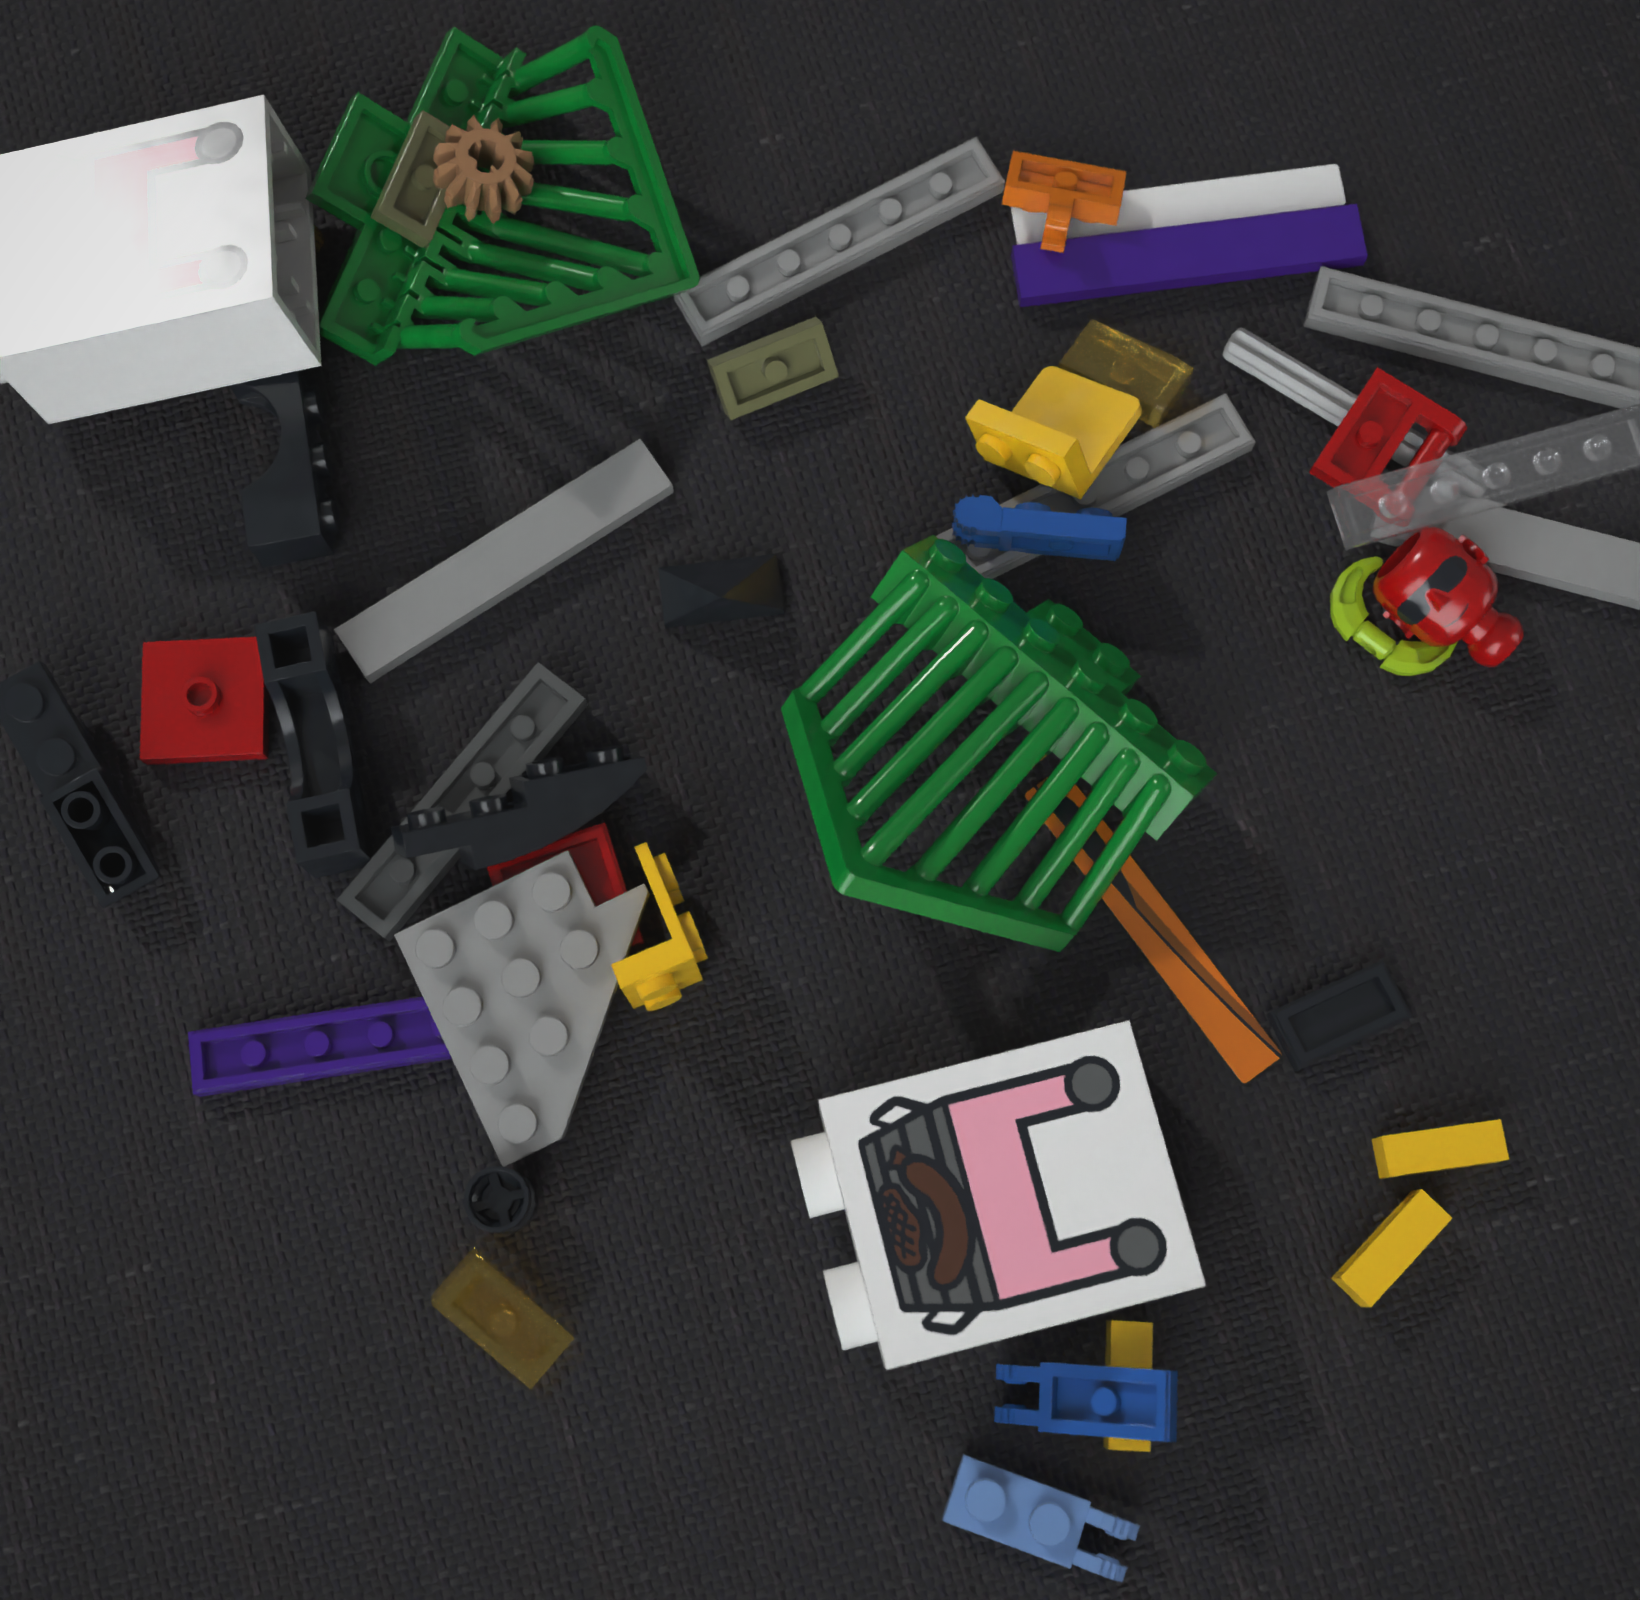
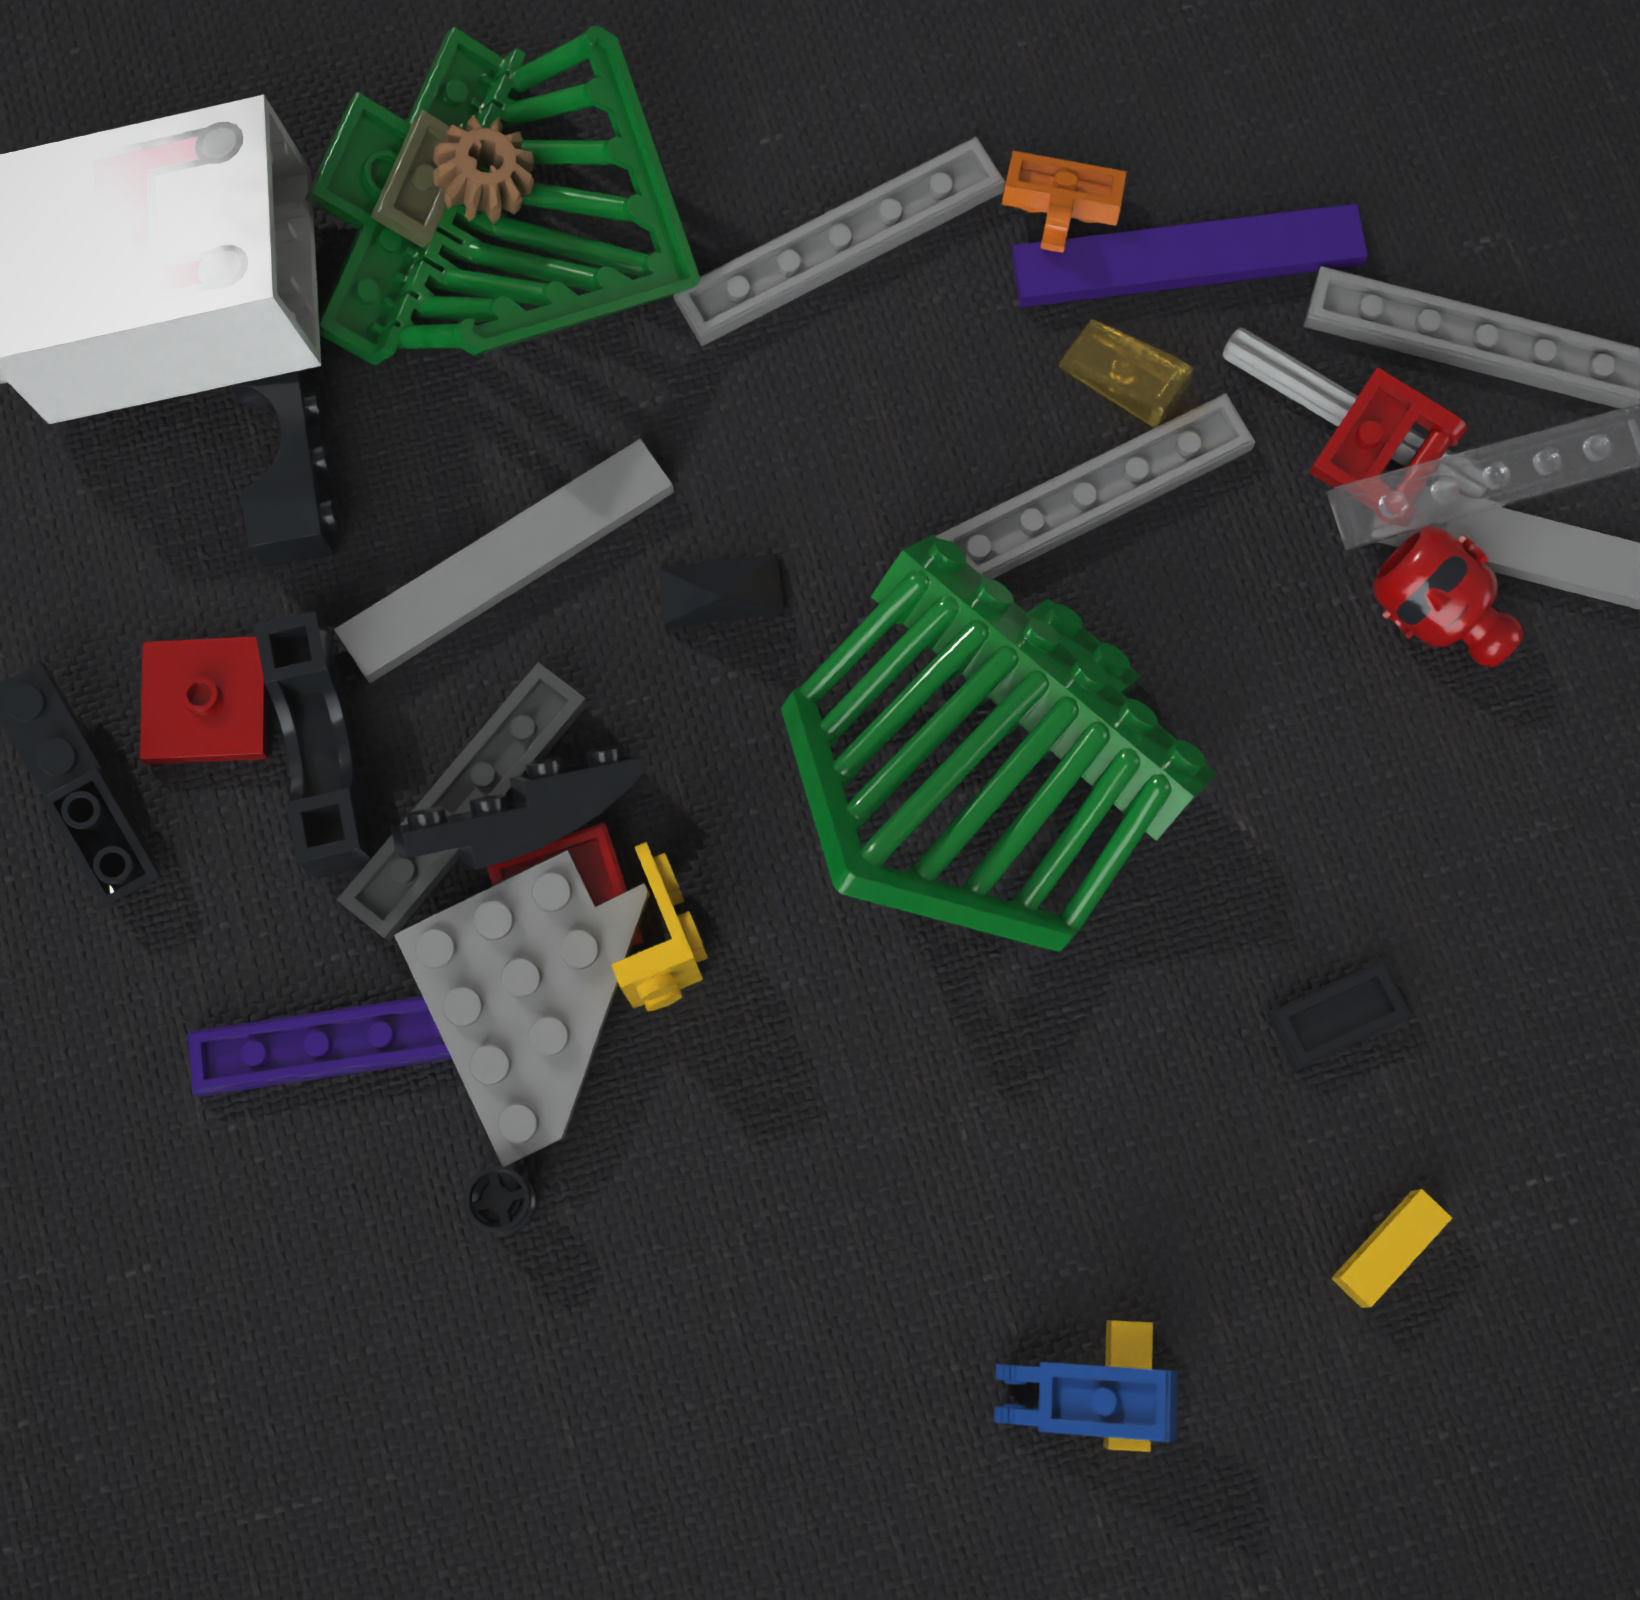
(501, 1318): clear yellow slope -> none
(773, 368): olive plate -> none
(998, 1197): brick -> none
(1031, 1516): medium blue hinge -> none
(1038, 530): blue hinge -> none
(1057, 431): yellow bracket -> none
(1173, 952): orange sticker -> none
(1204, 202): white sticker -> none
(1348, 618): lime piece -> none
(1440, 1149): yellow piece -> none

